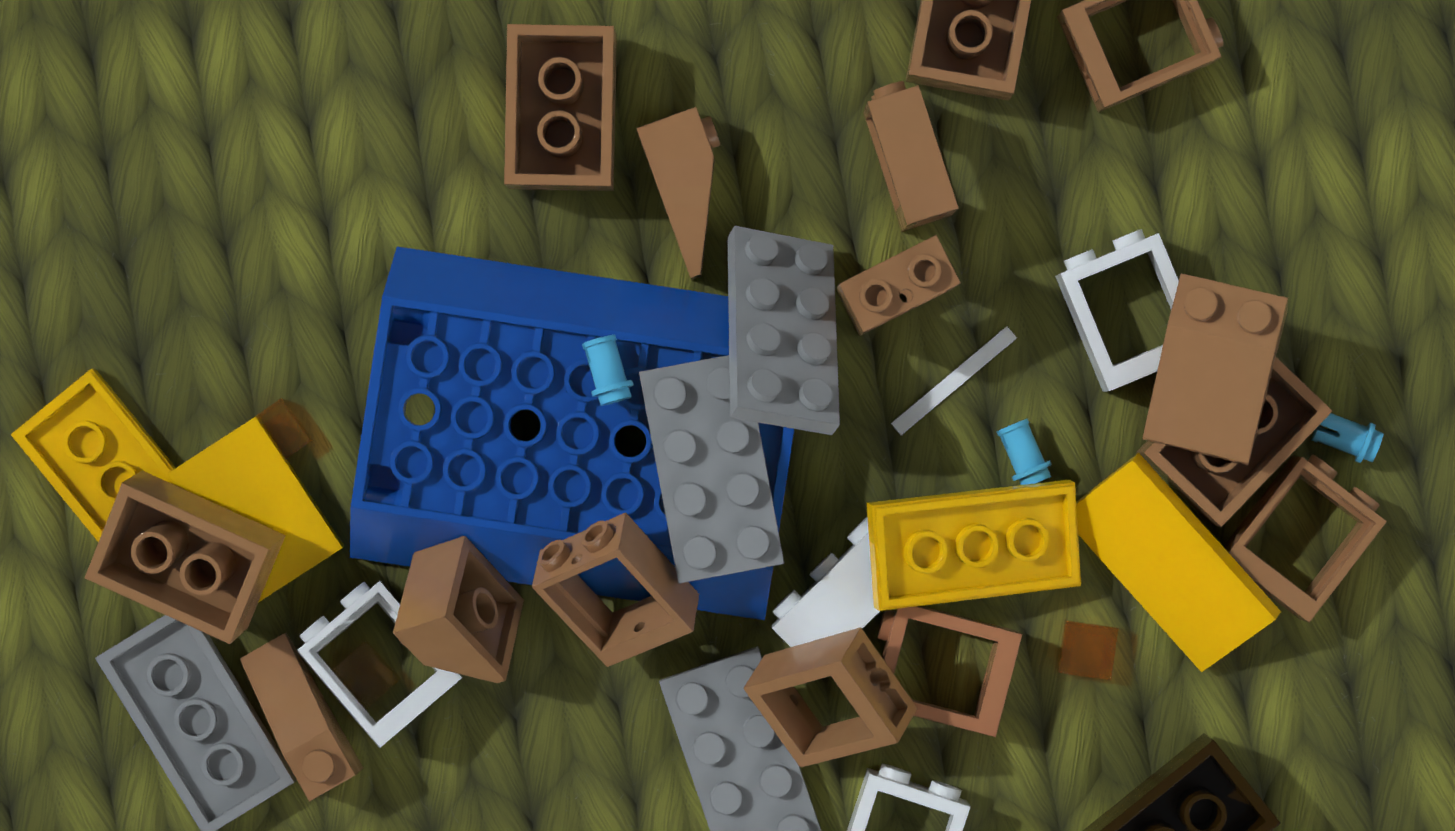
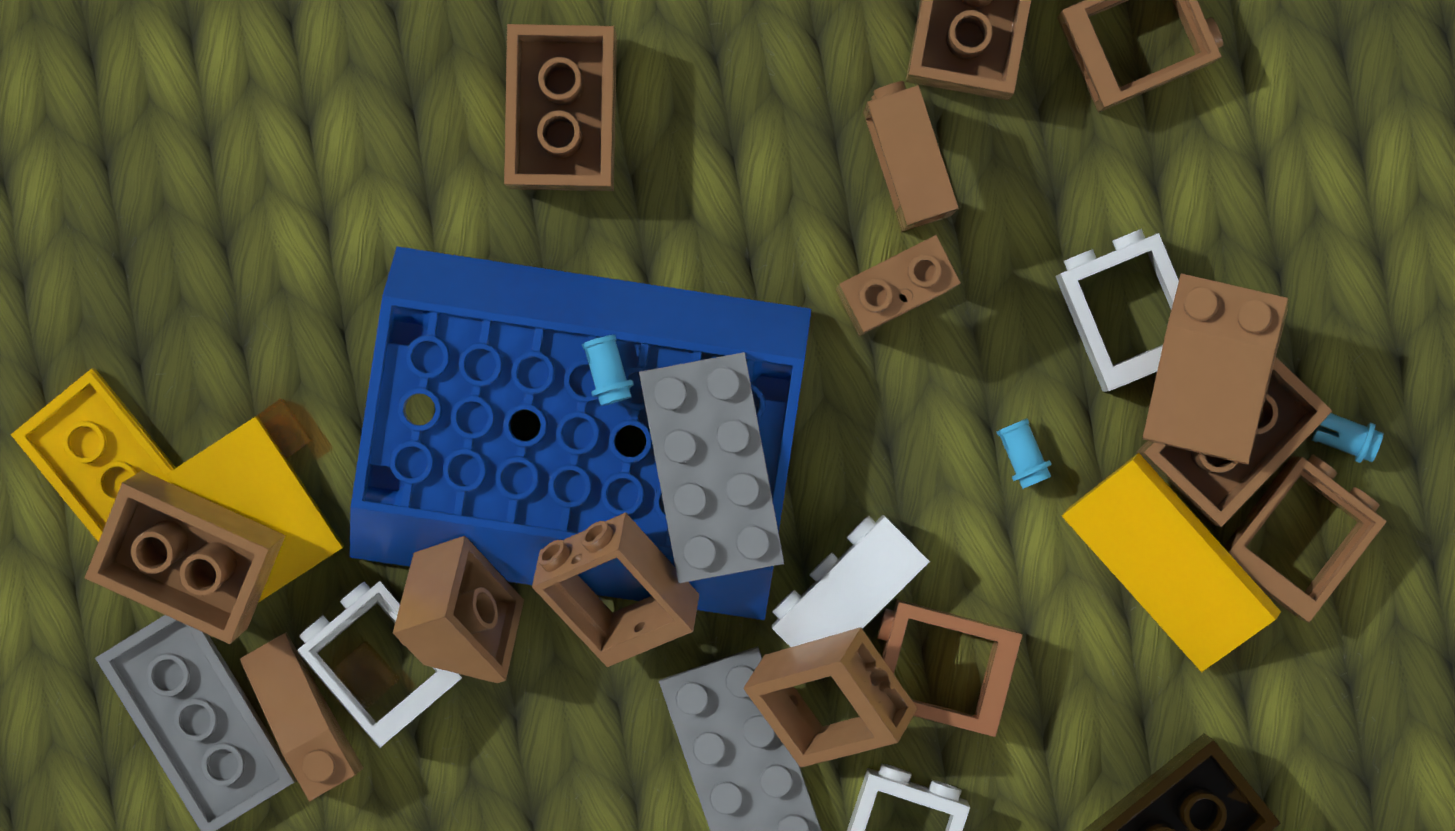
(683, 170): medium nougat slope -> none
(782, 331): light grey plate -> none
(954, 380): white sticker -> none
(973, 544): yellow tile -> none
(1087, 649): clear orange tile -> none

